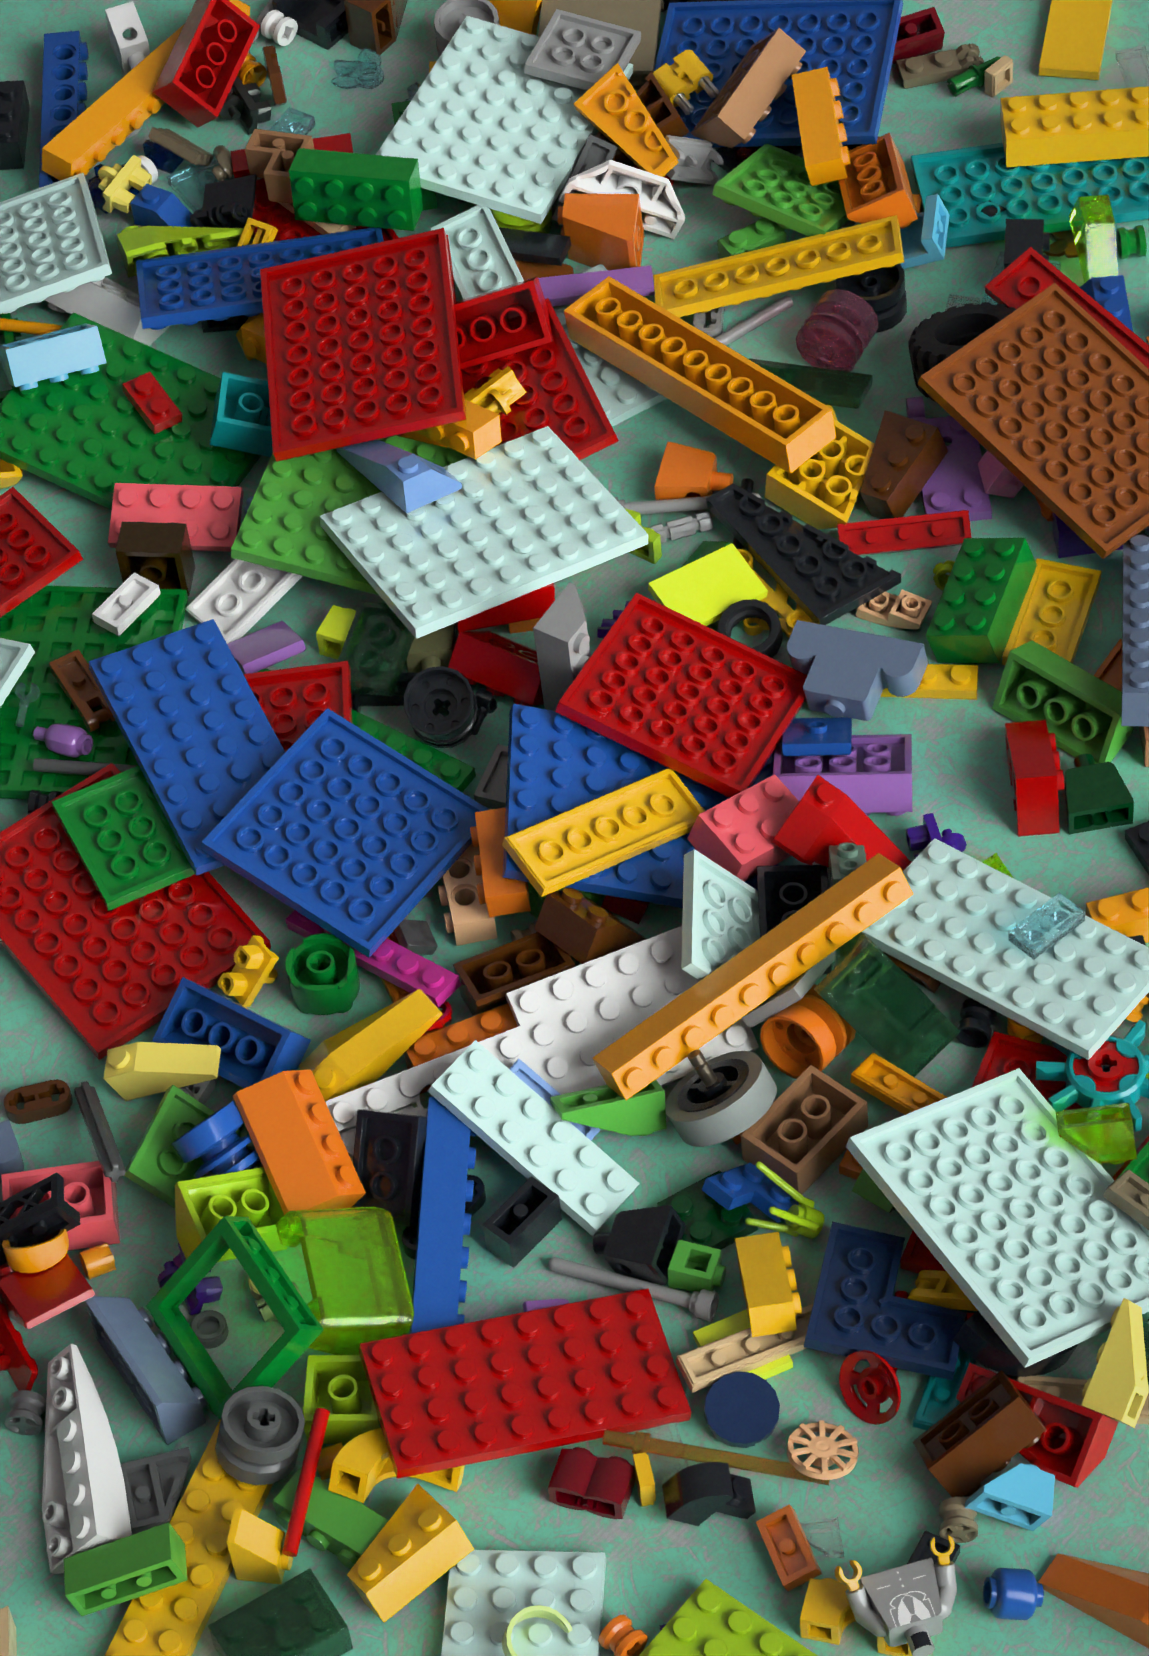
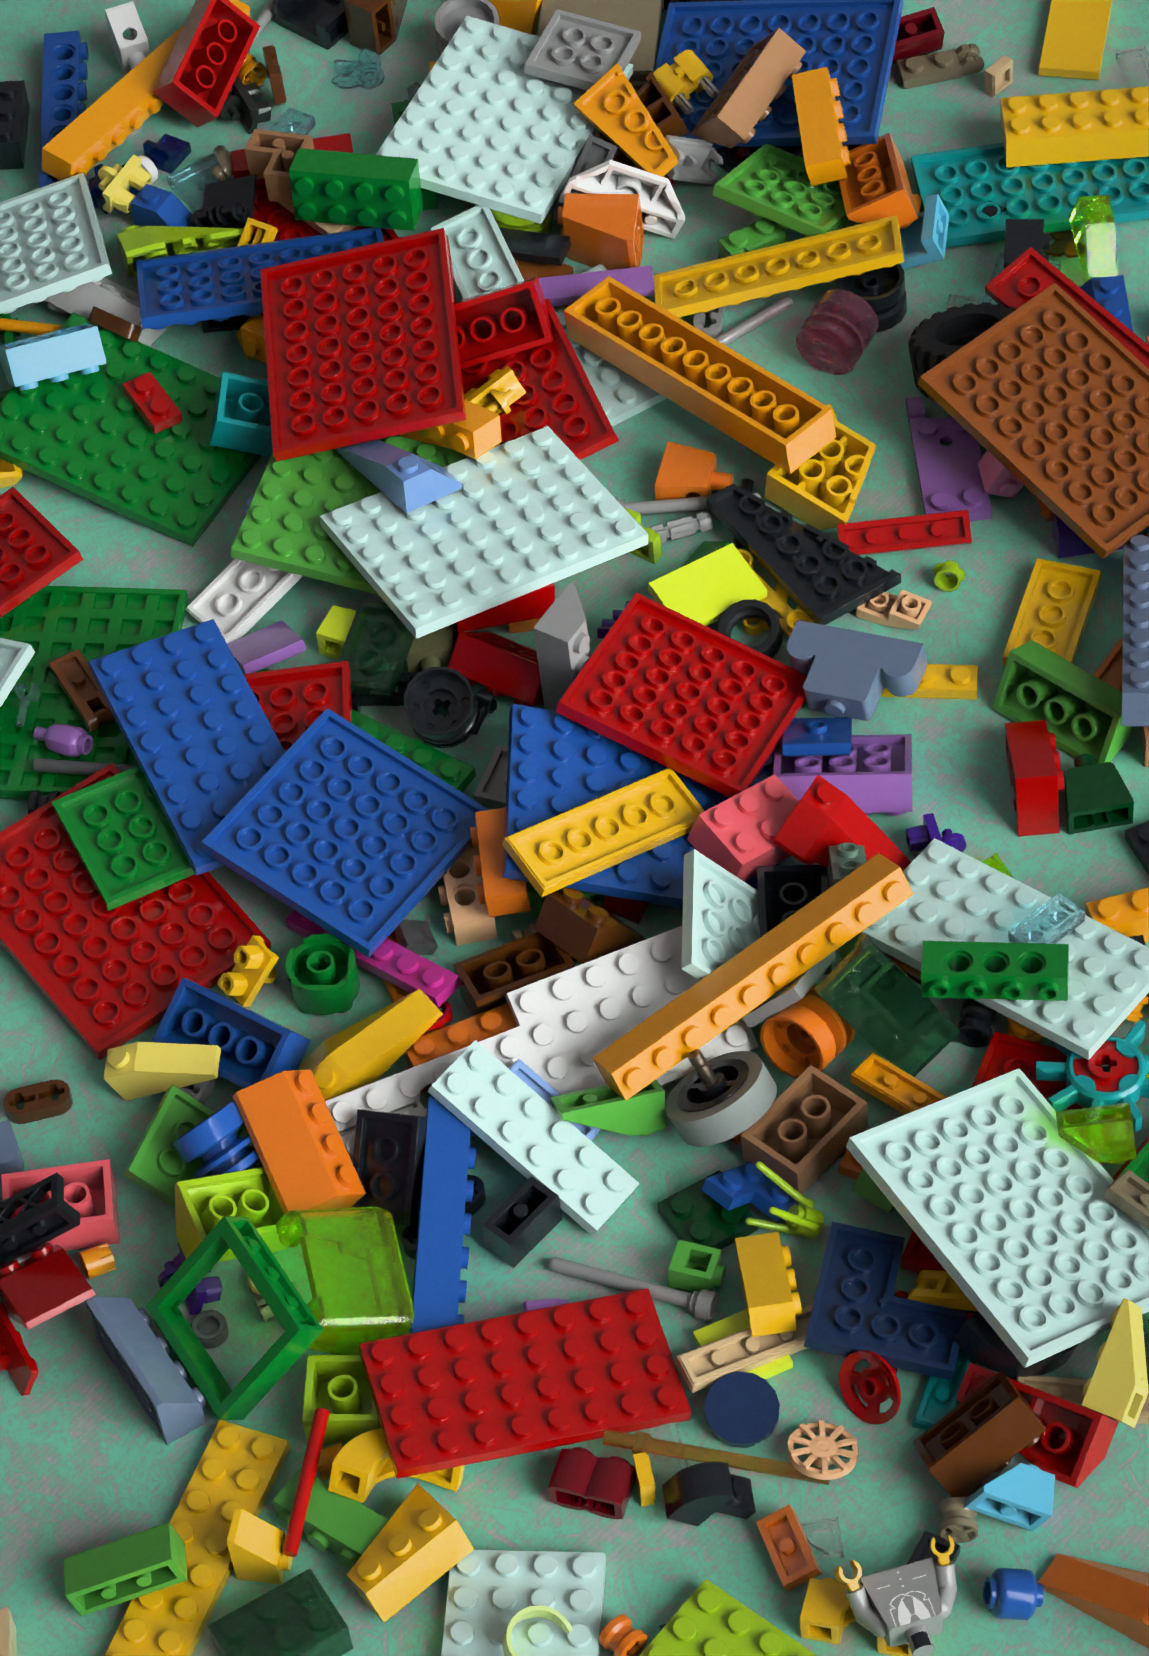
(25, 1412): flat silver wheel -> none
(38, 1256): light orange helmet -> none
(82, 1469): white wedge -> none
(99, 1131): dark grey axle -> none
(115, 324): none -> reddish brown beam
(126, 604): white plate -> none
(154, 1487): dark grey wing -> none
(156, 553): dark brown brick -> none
(180, 146): dark tan tile -> none
(208, 511): coral plate -> none
(259, 1435): dark grey wheel -> none
(279, 28): white wheel -> none
(642, 1242): black torso -> none
(823, 384): clear green tile -> none
(900, 464): reddish brown wedge -> none
(970, 78): green axle -> none
(981, 600): green brick -> none
(995, 970): none -> green brick
(1131, 241): green wheel -> none

